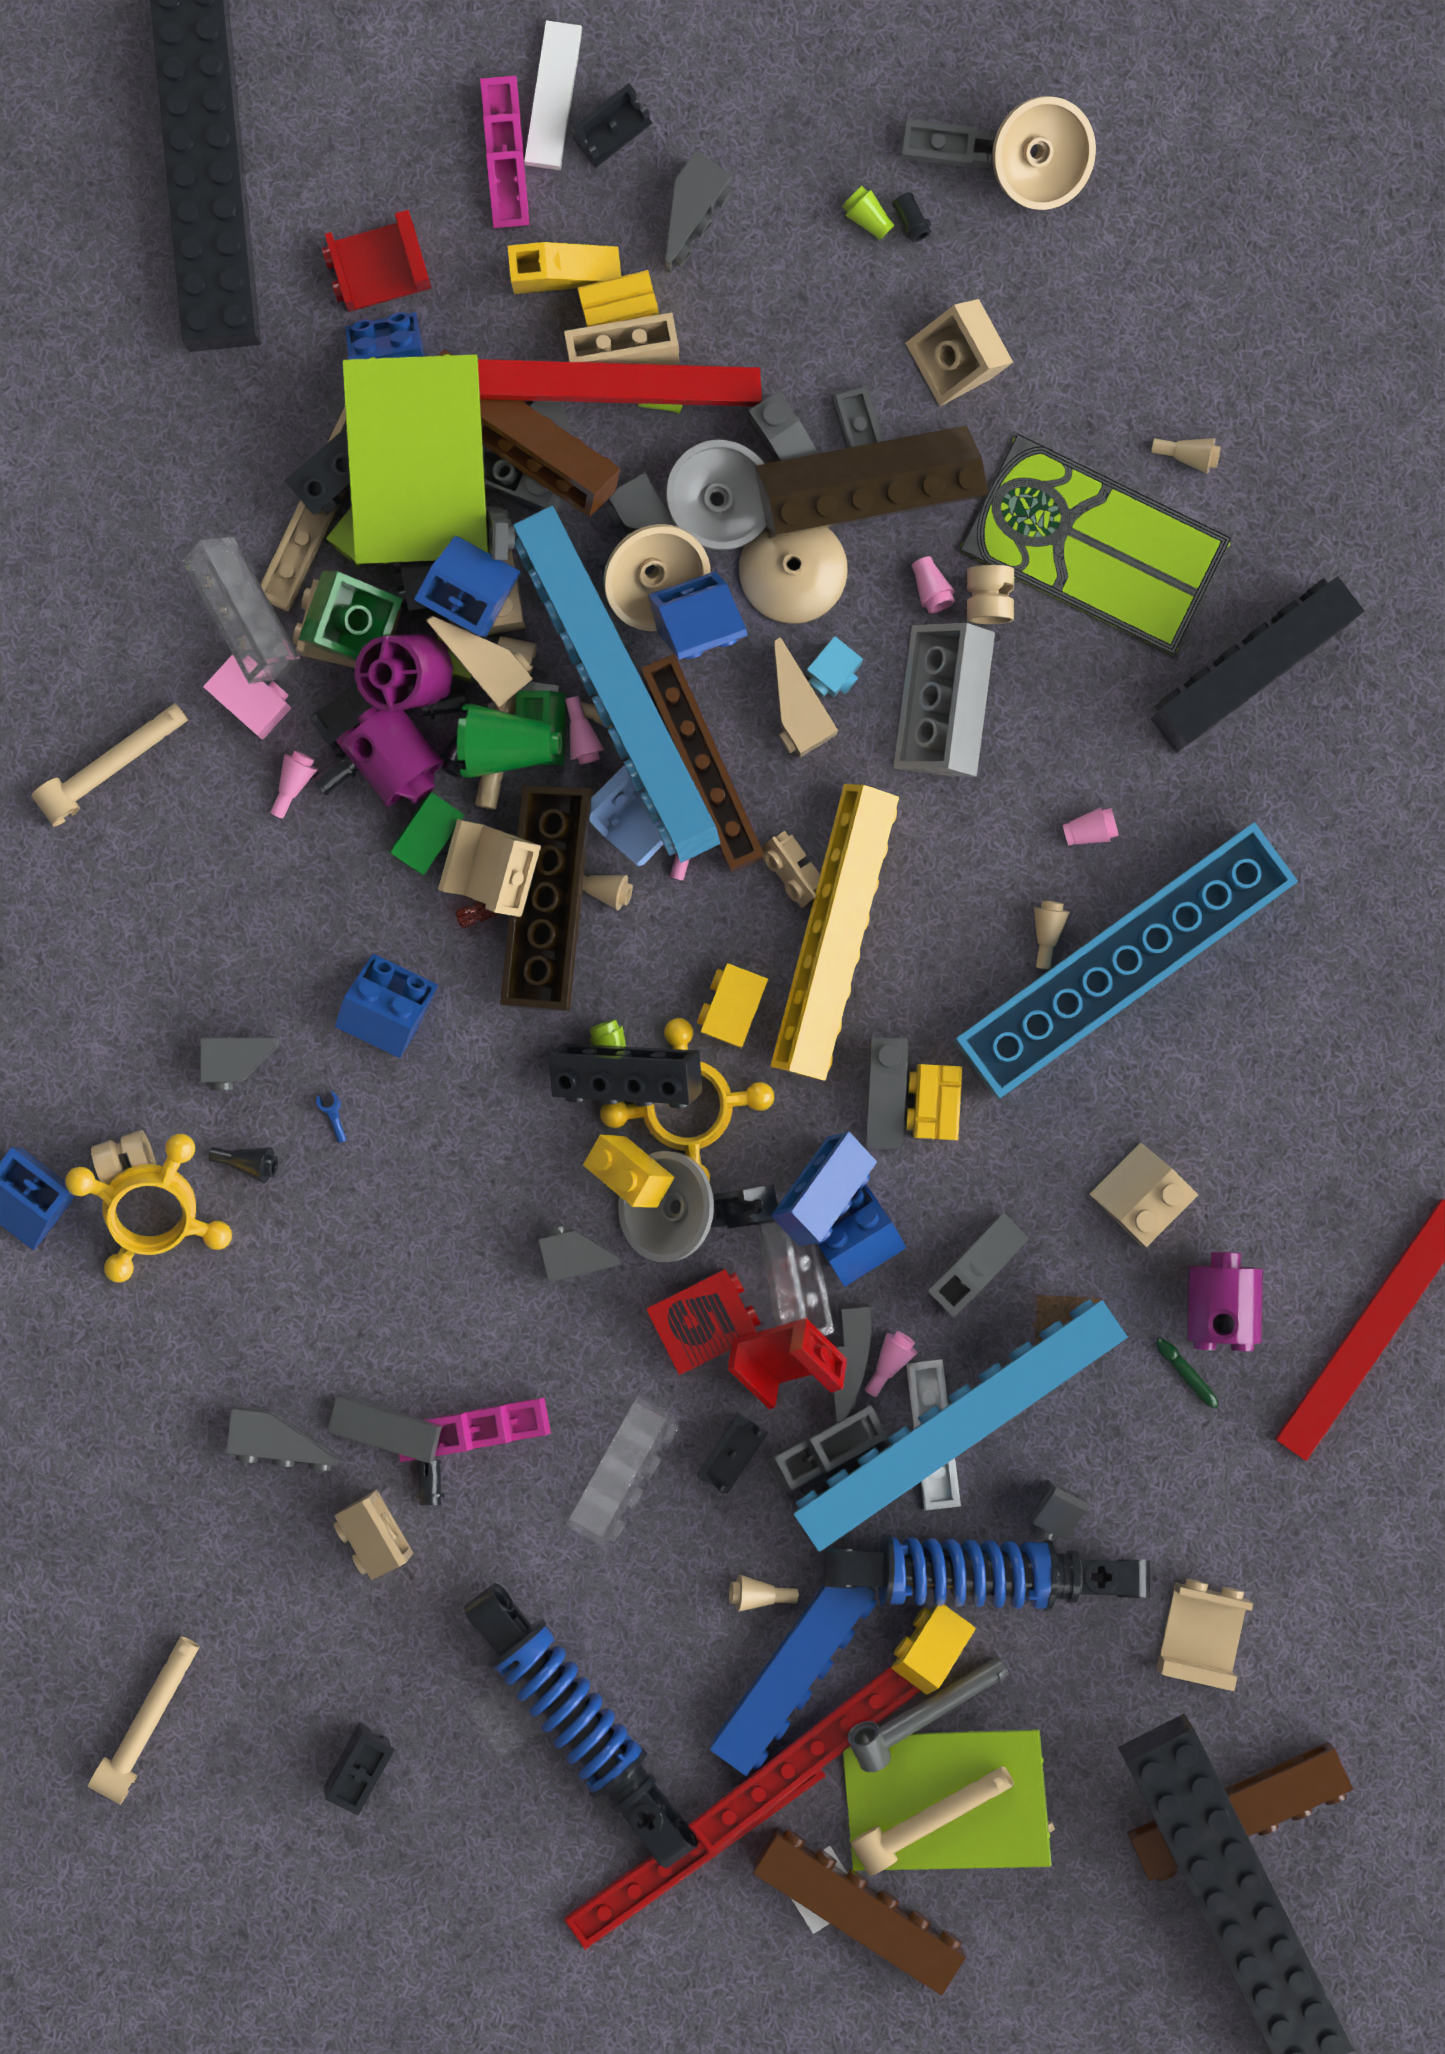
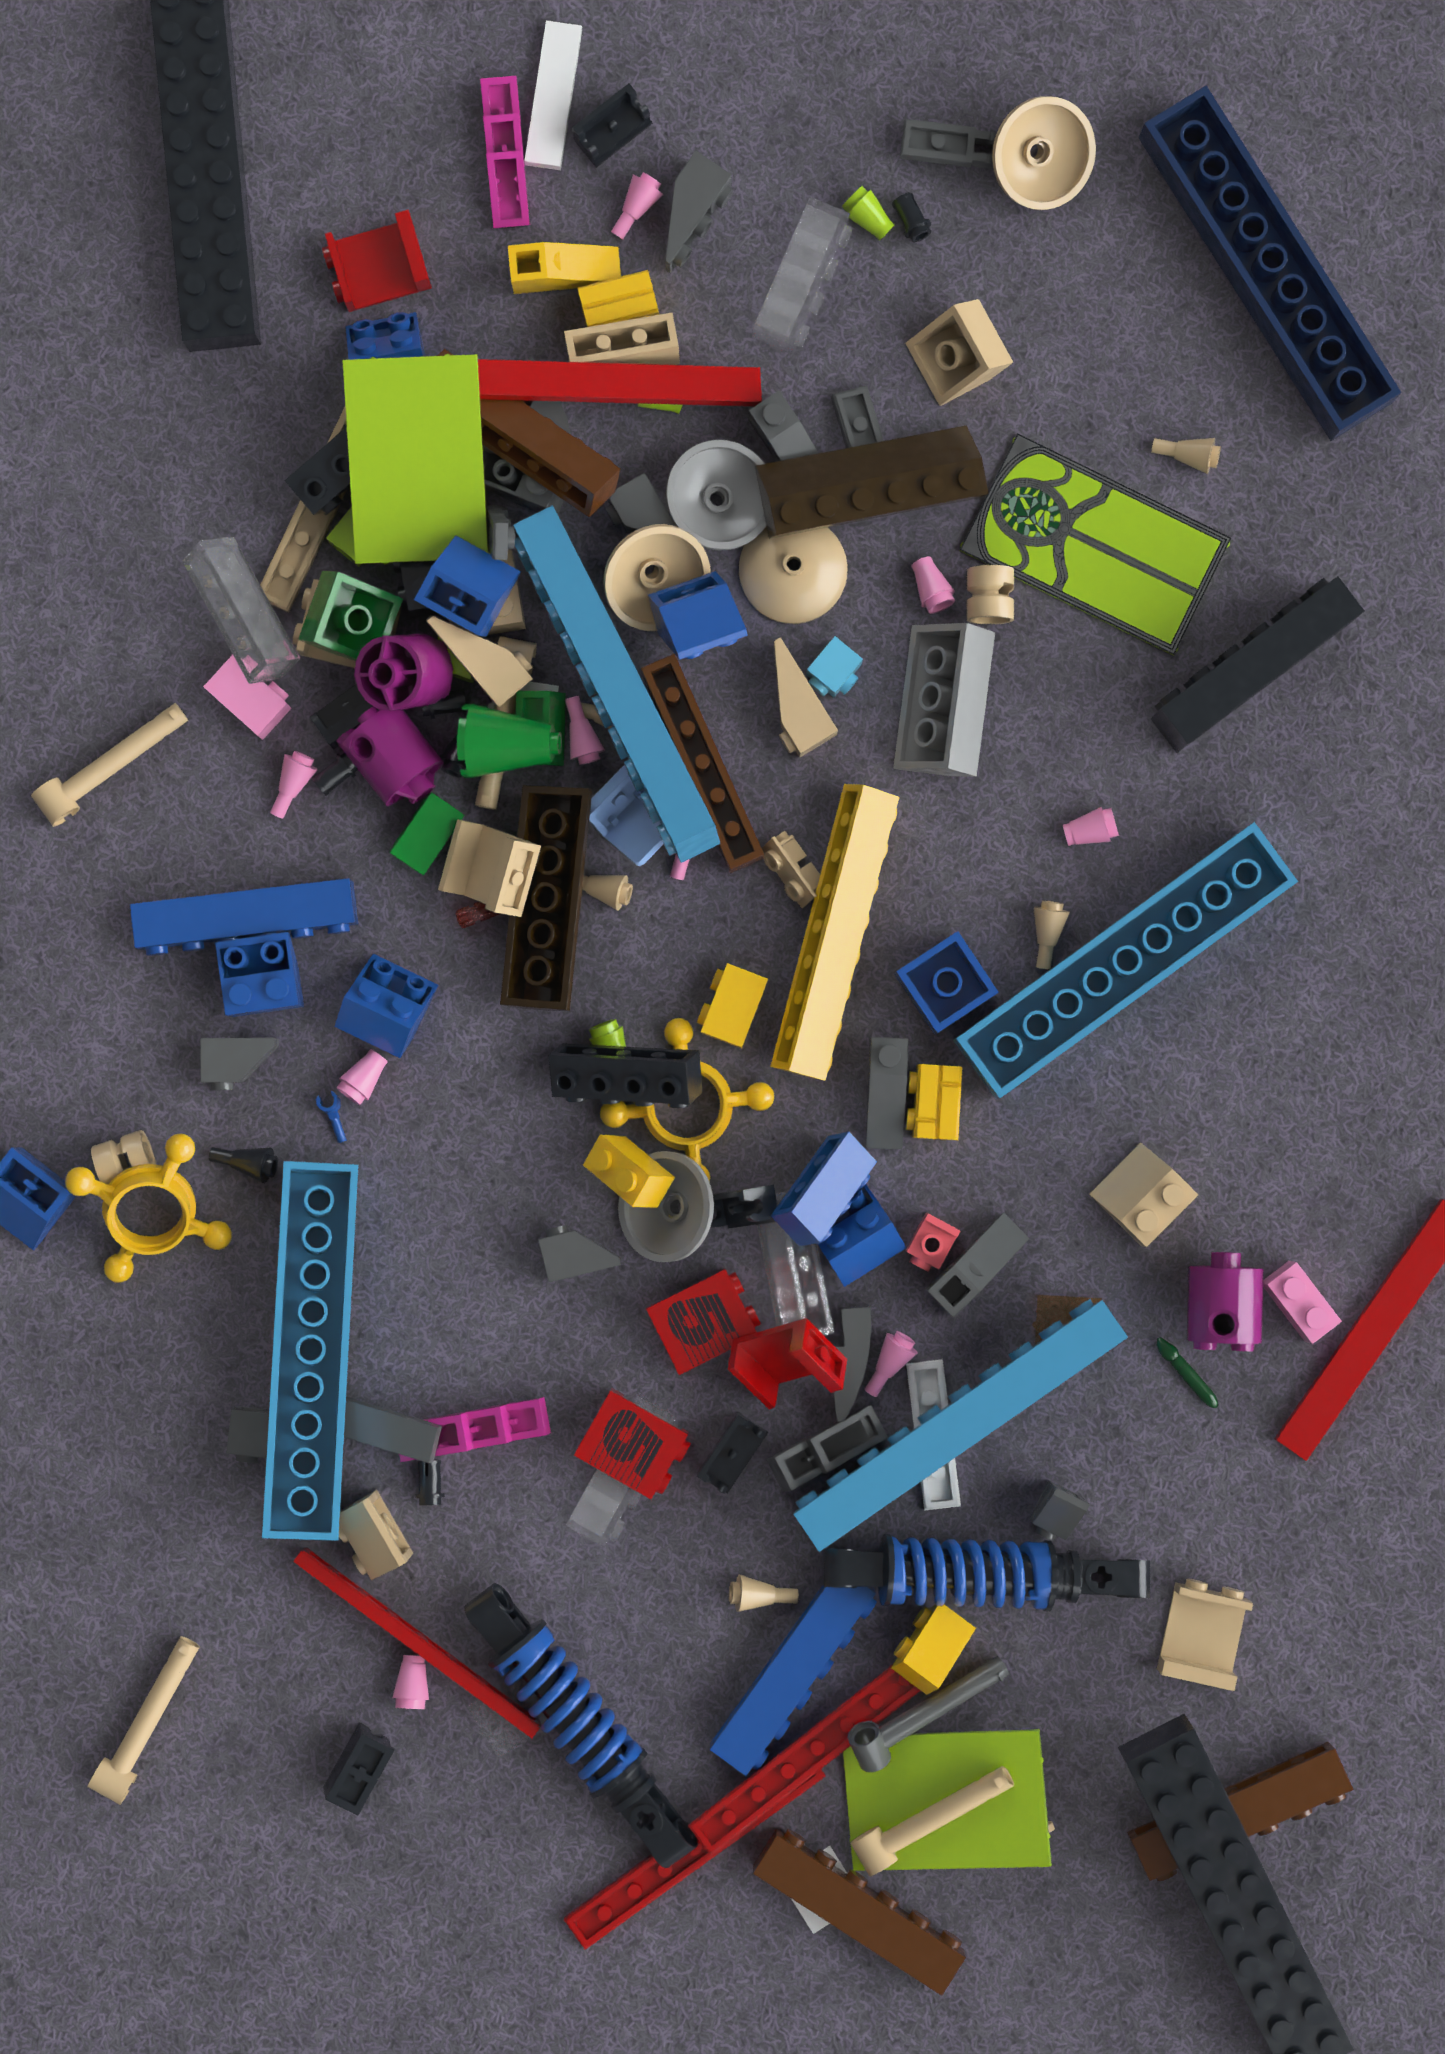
(244, 915): none -> blue brick
(259, 975): none -> blue slope
(310, 1351): none -> dark azure brick
(362, 1077): none -> bright pink cone
(411, 1684): none -> bright pink cone
(417, 1641): none -> red tile
(632, 1445): none -> red panel
(640, 197): none -> bright pink cone
(801, 276): none -> clear brick
(928, 1228): none -> coral brick
(946, 982): none -> blue brick
(1268, 263): none -> dark blue brick
(1301, 1302): none -> bright pink brick

